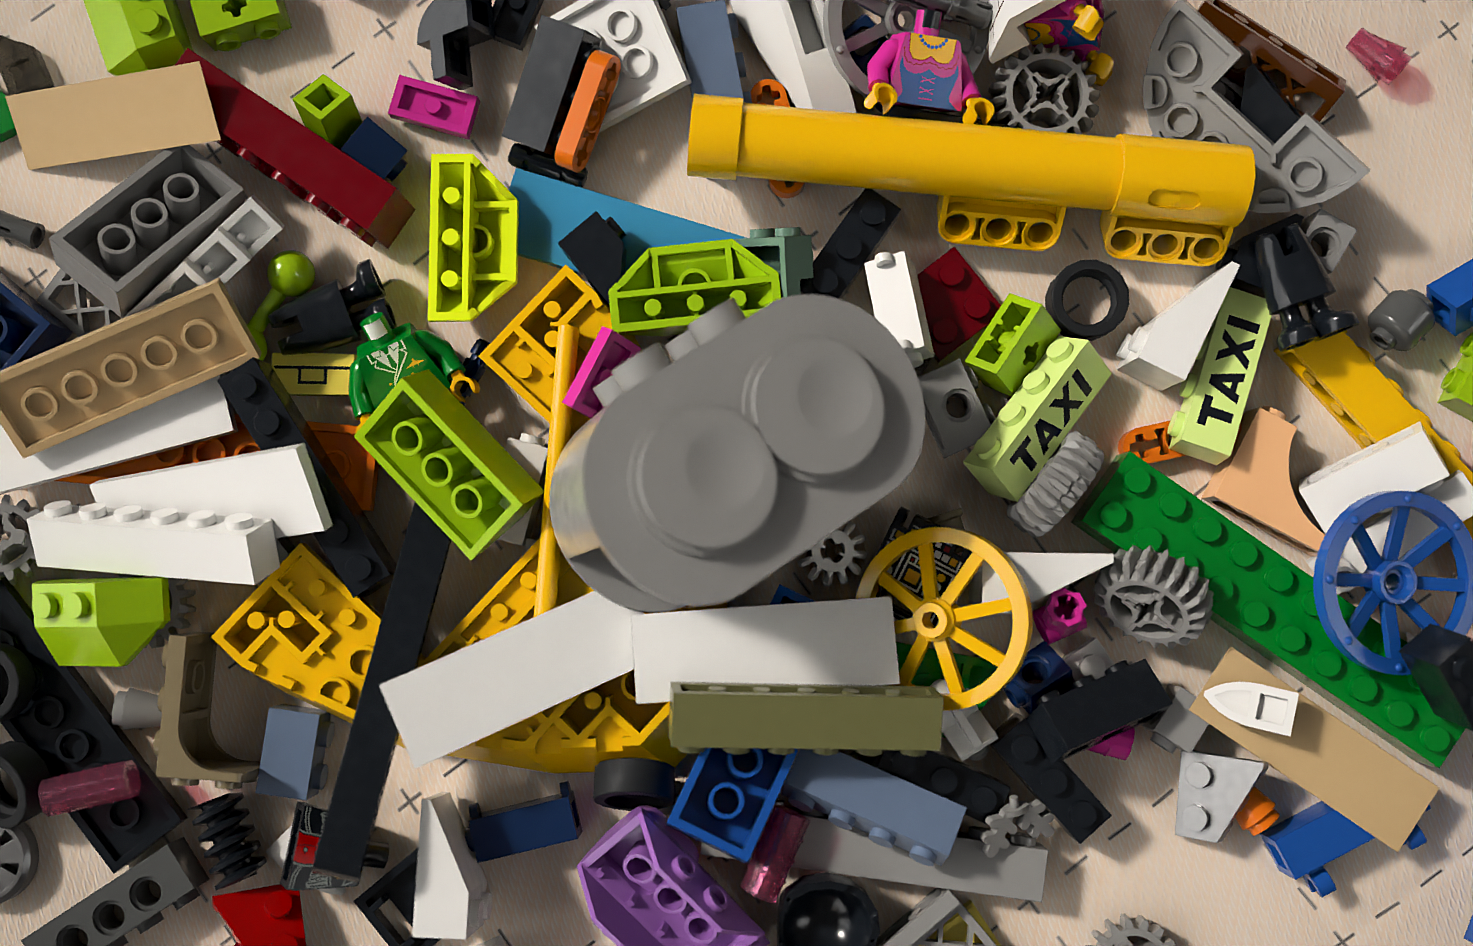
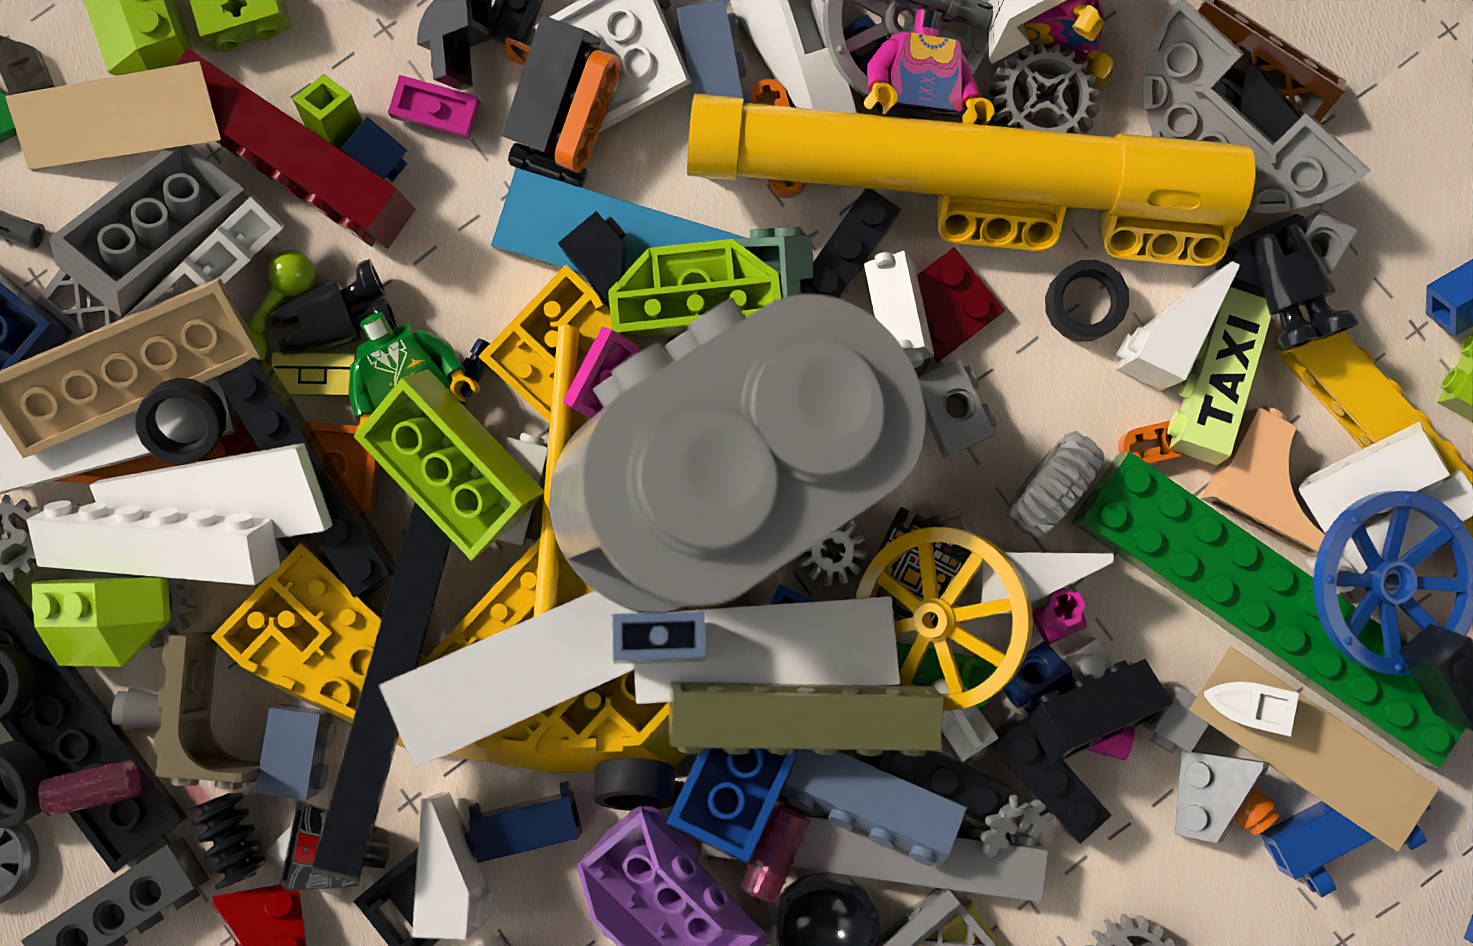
(167, 449): none -> black tyre
(469, 239): neon yellow wedge -> none
(516, 51): none -> orange sticker
(658, 637): none -> sand blue brick
(1012, 344): lime brick -> none
(1037, 417): yellowish green brick -> none
(1154, 597): light grey gear -> none
(1378, 55): clear pink cone -> none
(1401, 320): dark grey head -> none

